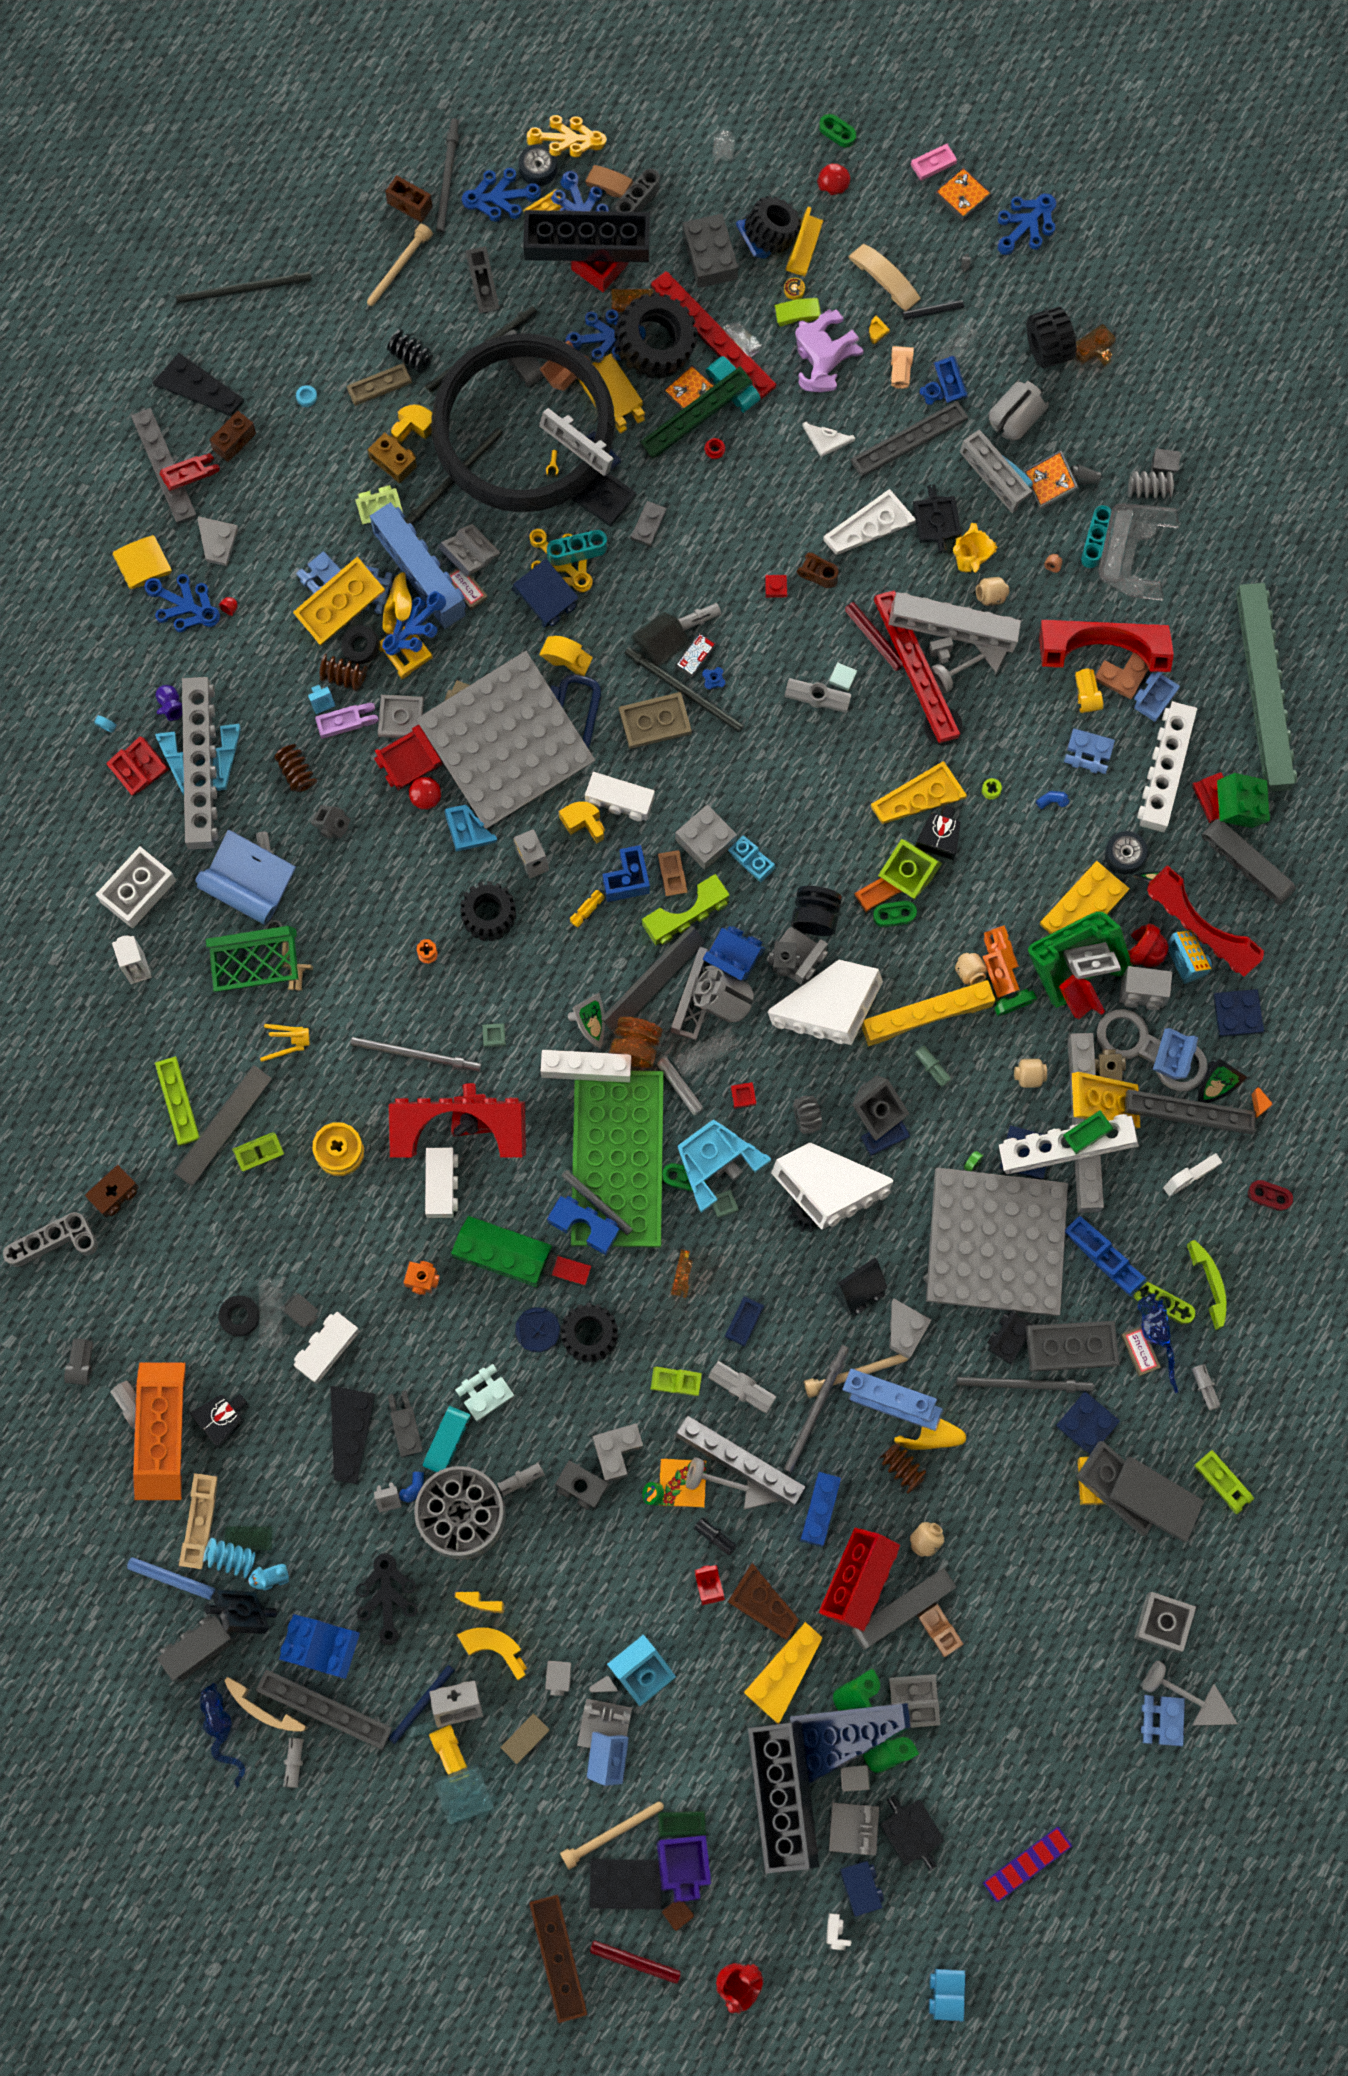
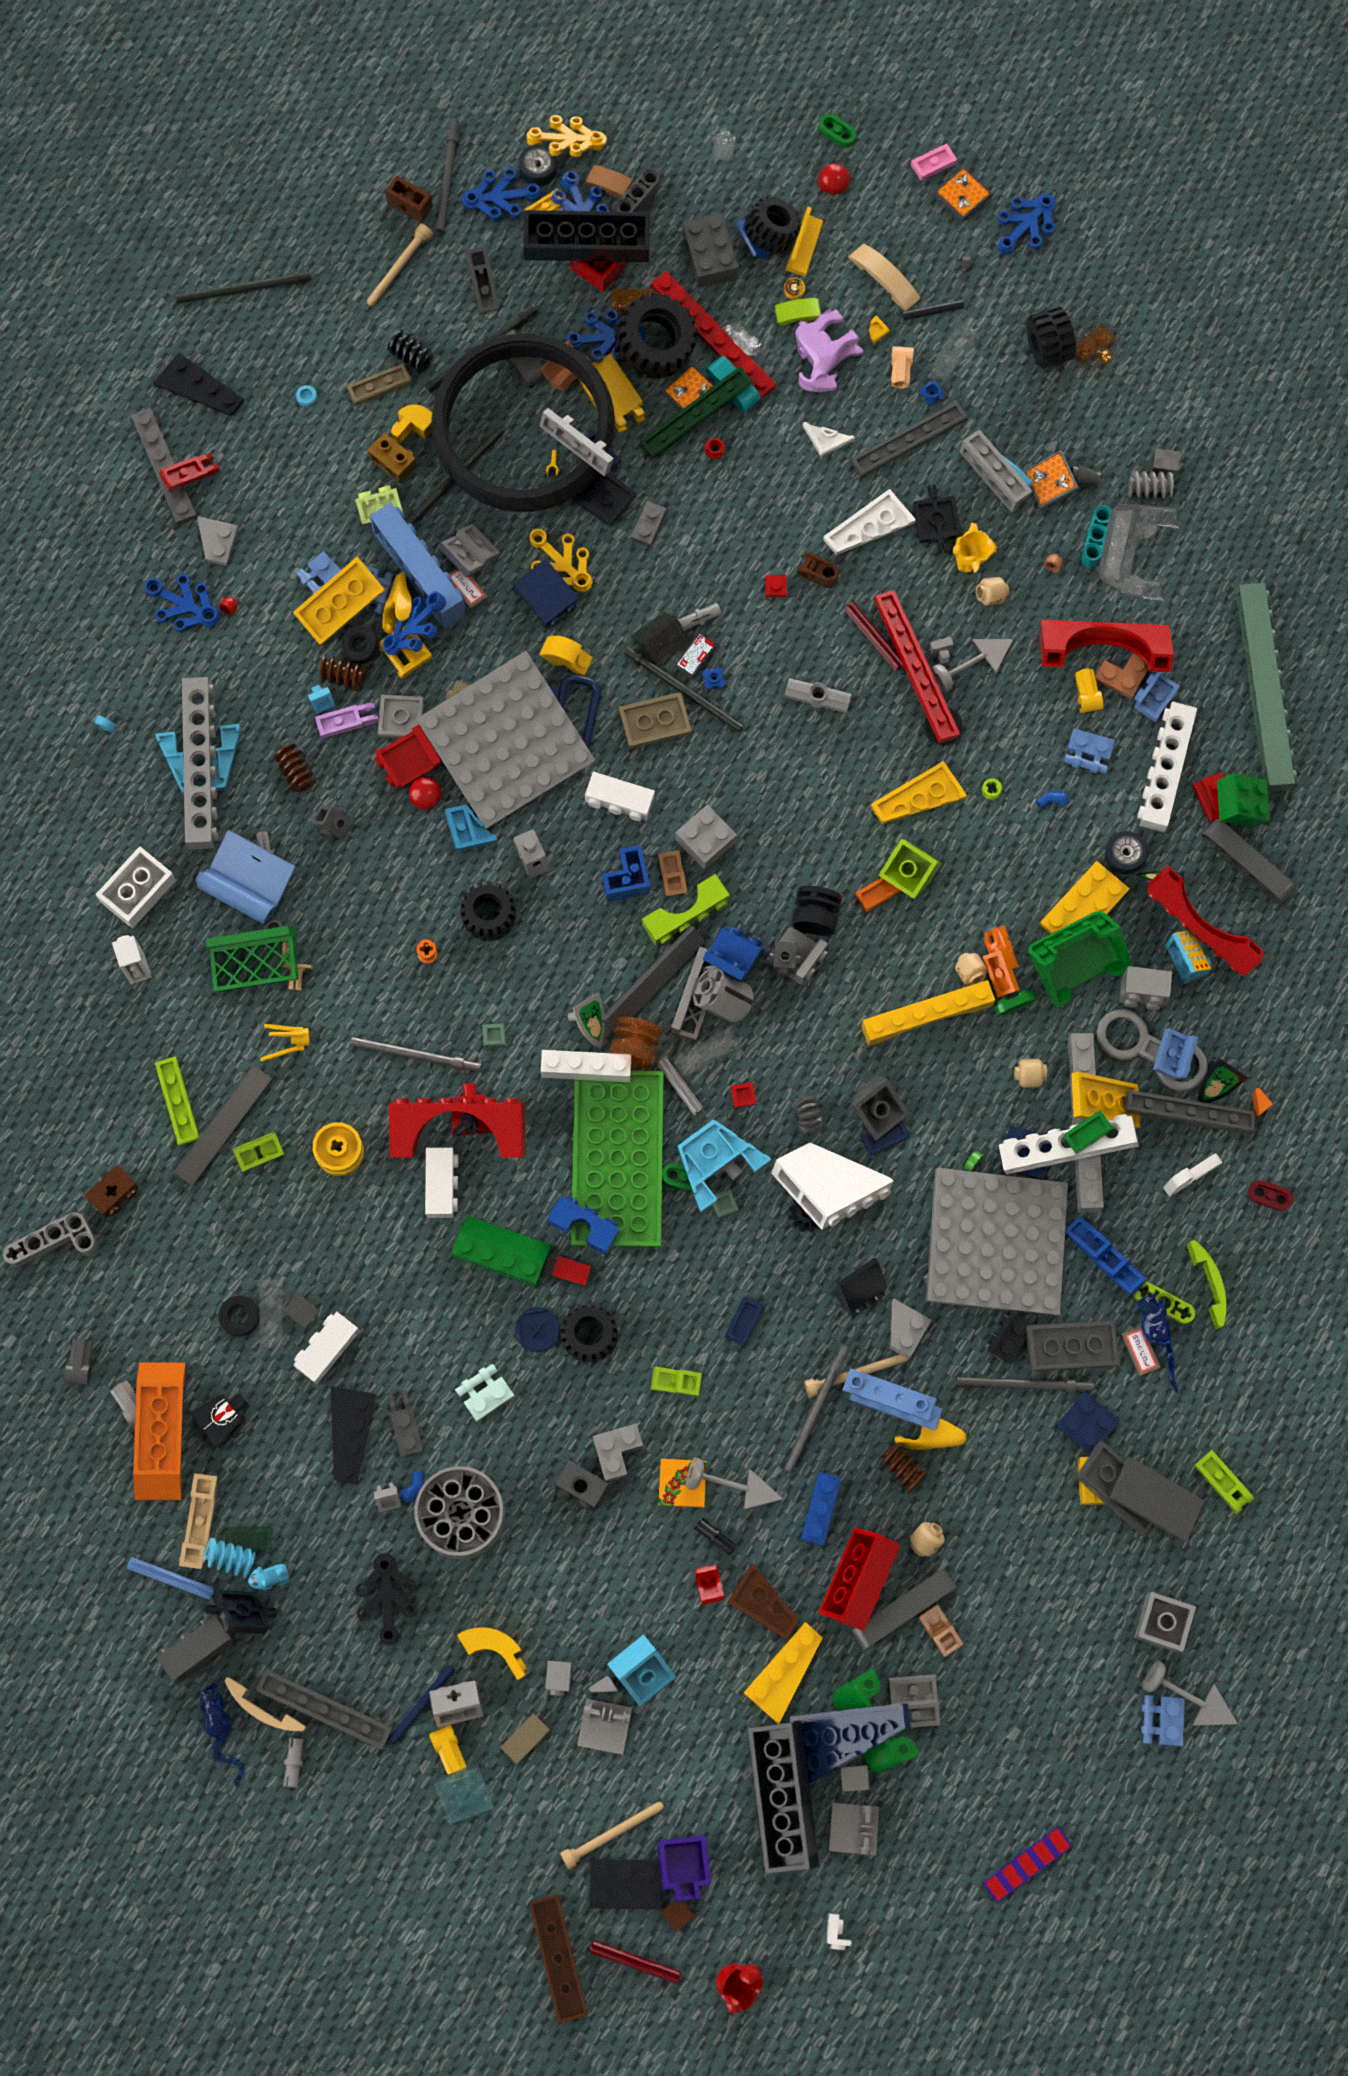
(137, 766): red slope -> none
(141, 561): yellow slope -> none
(169, 700): dark purple animal -> none
(232, 436): reddish brown brick -> none
(319, 1646): blue bracket -> none
(413, 1275): orange brick -> none
(446, 1438): teal beam -> none
(473, 1600): yellow slope -> none
(521, 1479): light grey pin -> none
(582, 815): yellow brick -> none
(584, 540): teal beam -> none
(587, 908): yellow axle -> none
(594, 1200): dark grey bar -> none
(607, 1759): medium blue panel -> none
(653, 1493): green tile -> none
(681, 1278): clear orange plate -> none
(681, 1823): dark green tile -> none
(740, 1461): plate -> none
(742, 1386): light grey piece -> none
(751, 859): medium azure slope -> none
(830, 1003): white slope -> none
(842, 676): light aqua tile -> none
(861, 1888): dark blue brick -> none
(893, 911): green plate -> none
(912, 1832): black plate -> none
(932, 1065): sand green axle -> none
(940, 834): torso -> none
(948, 1994): dark azure brick -> none
(951, 379): blue slope -> none
(954, 622): light grey brick -> none
(1017, 410): light grey cylinder -> none
(1080, 996): red panel -> none
(1091, 960): light grey slope -> none
(1118, 1064): dark tan brick -> none
(1151, 947): red helmet -> none
(1206, 1386): light grey axle -> none
(1238, 1013): dark blue plate -> none

